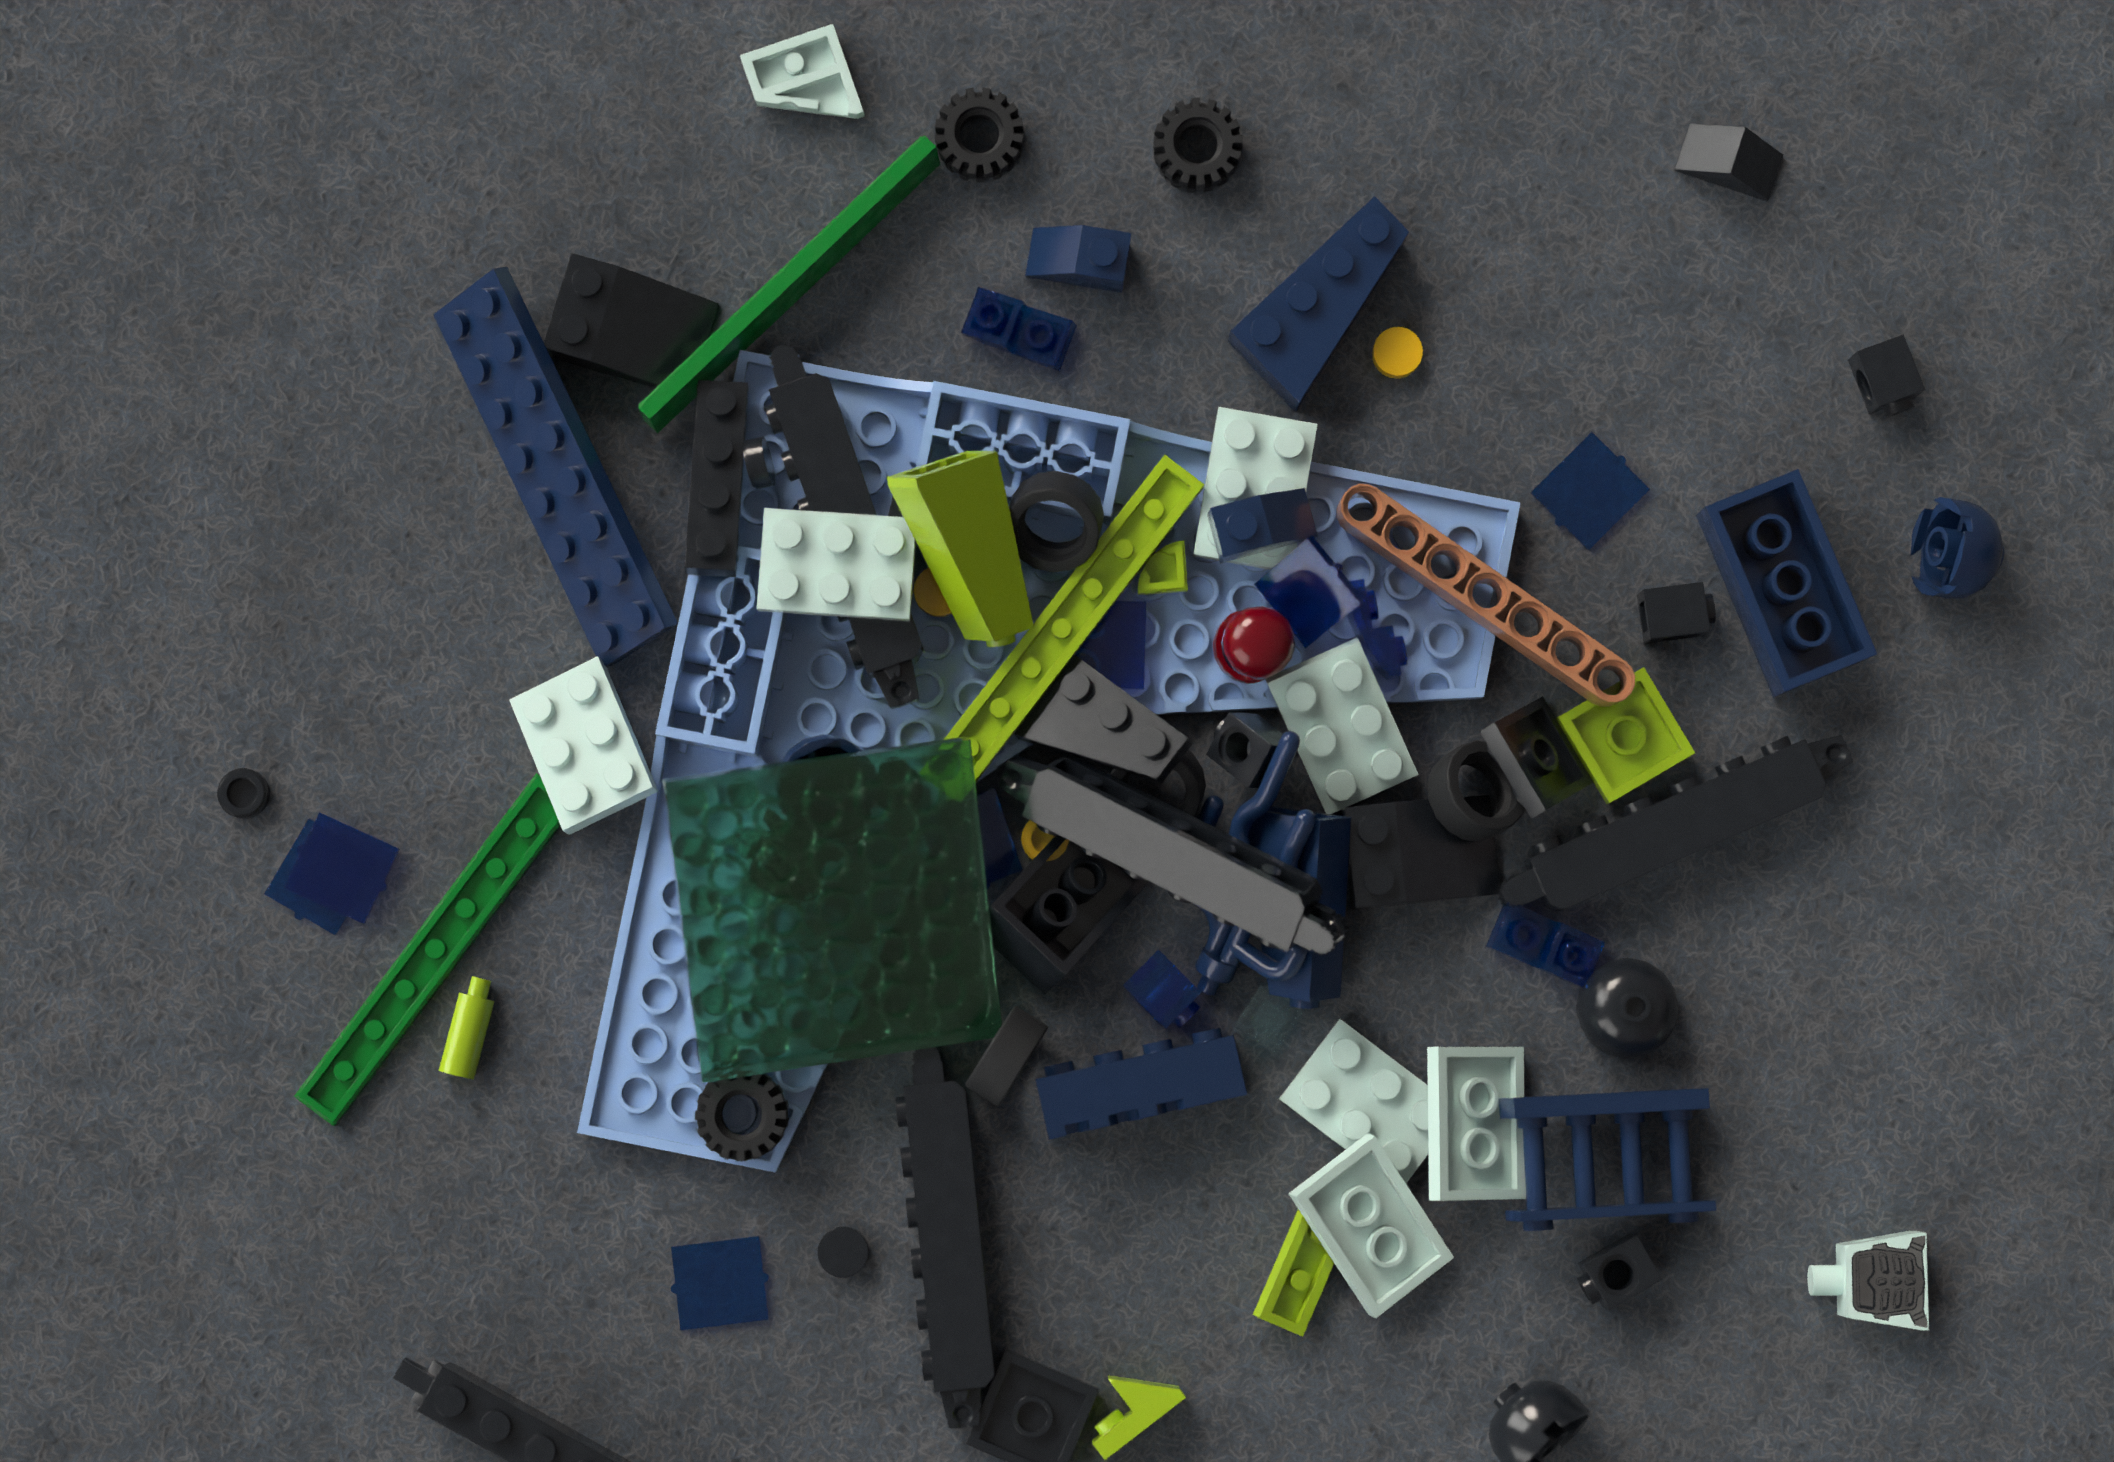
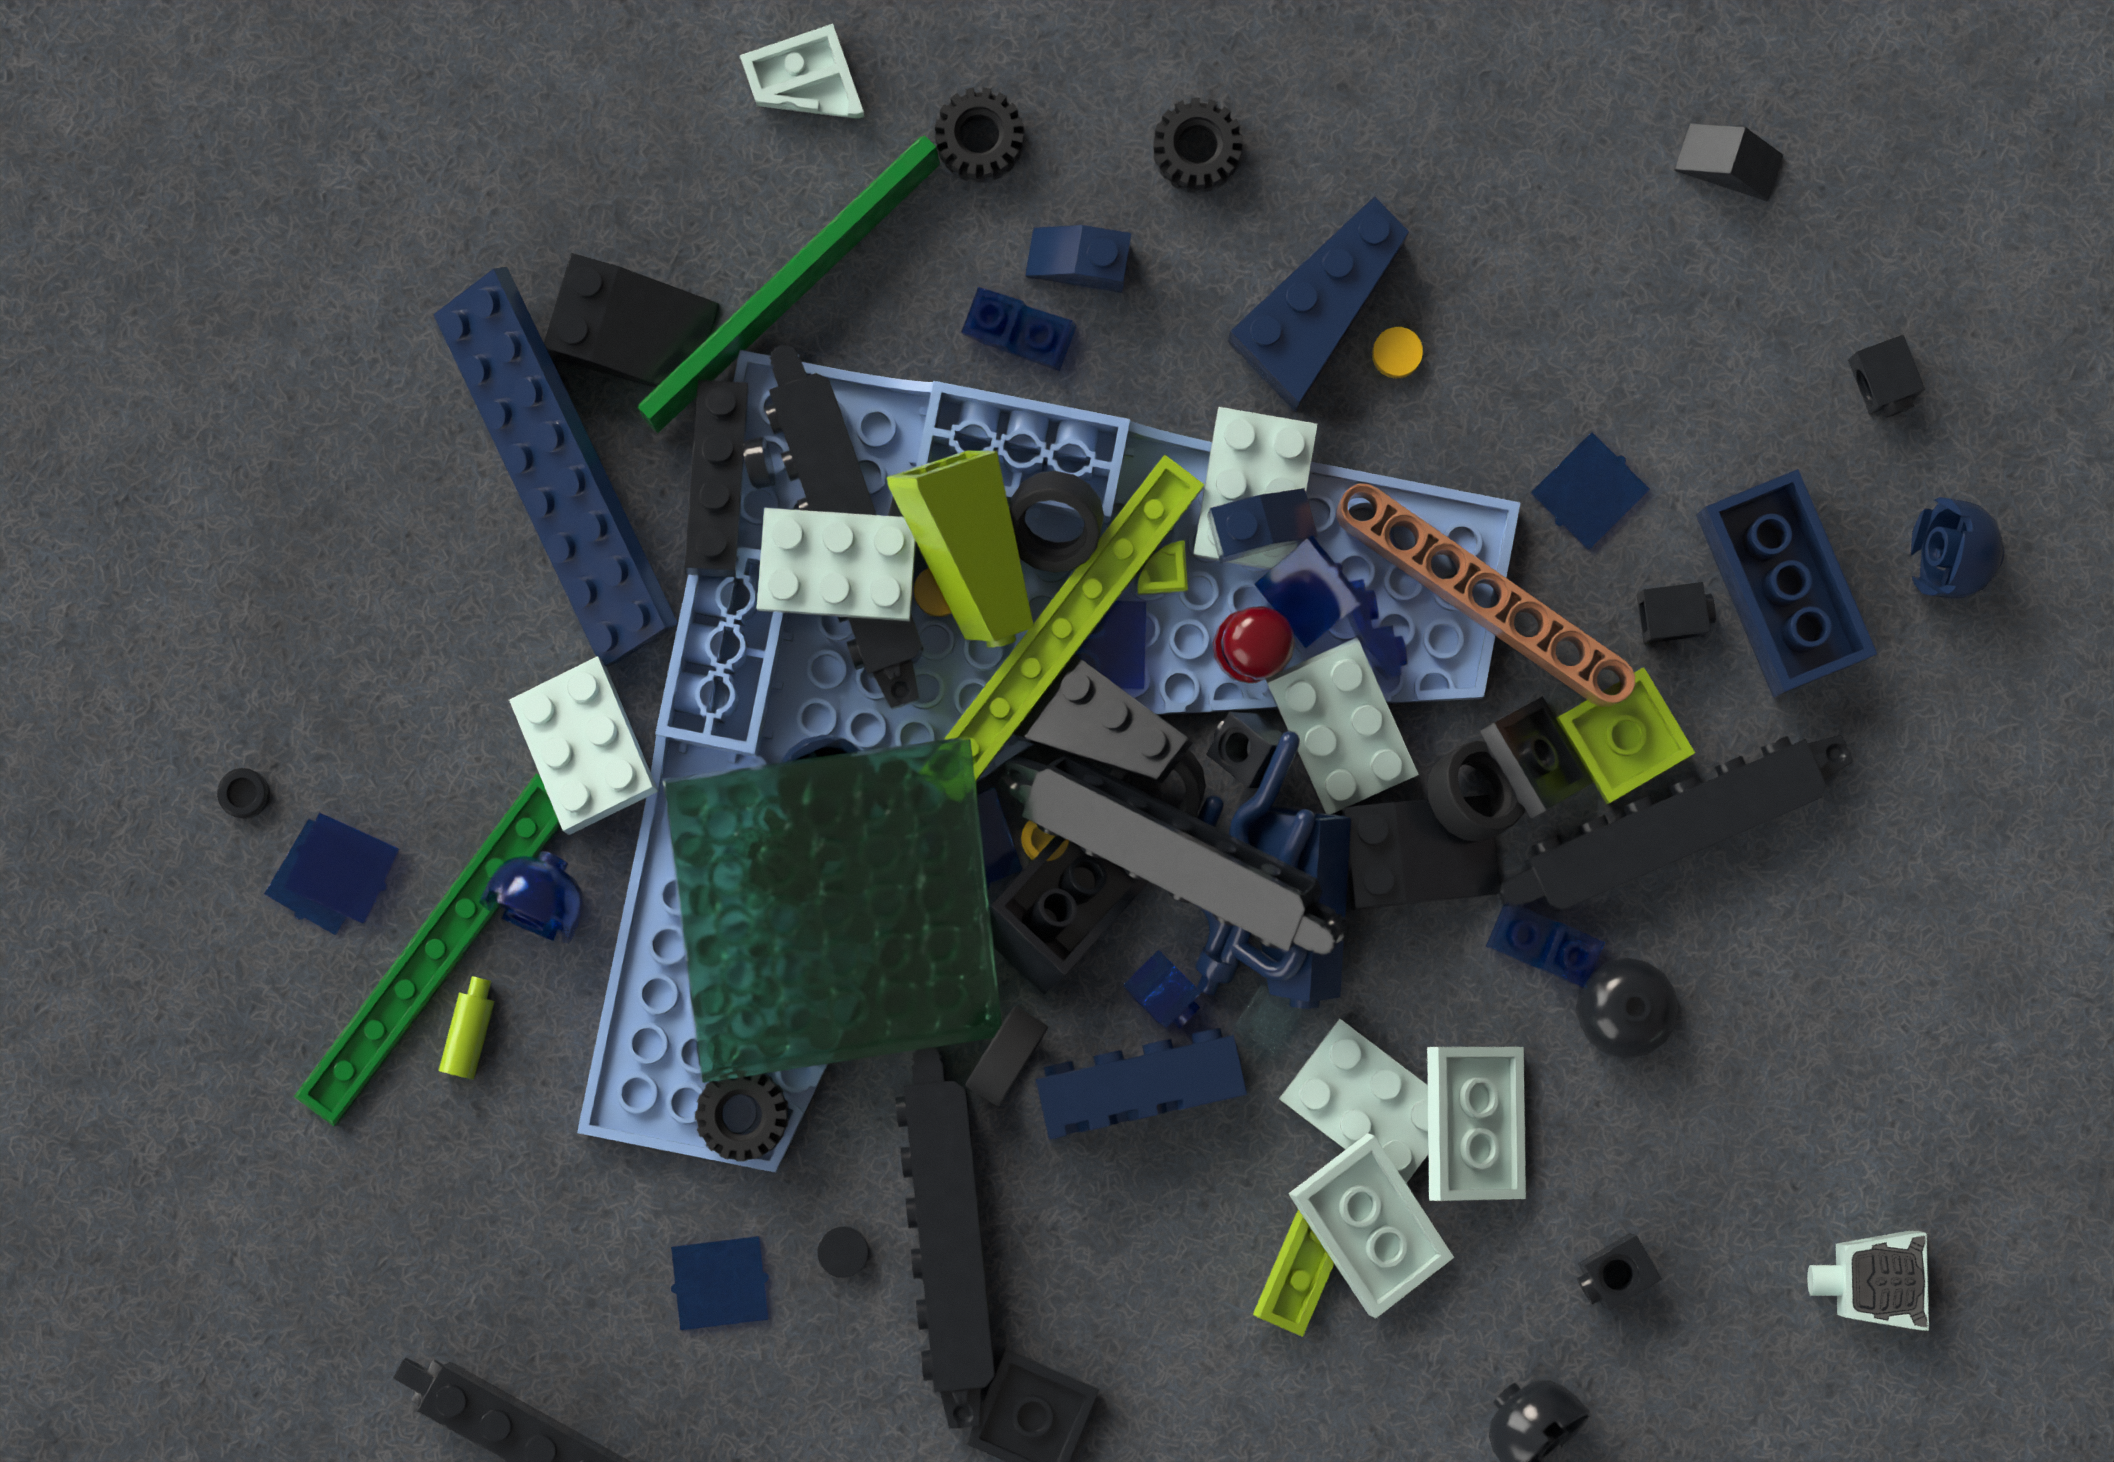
(537, 895): none -> clear blue cylinder
(1147, 1404): lime slope -> none
(1580, 1114): dark blue fence -> none

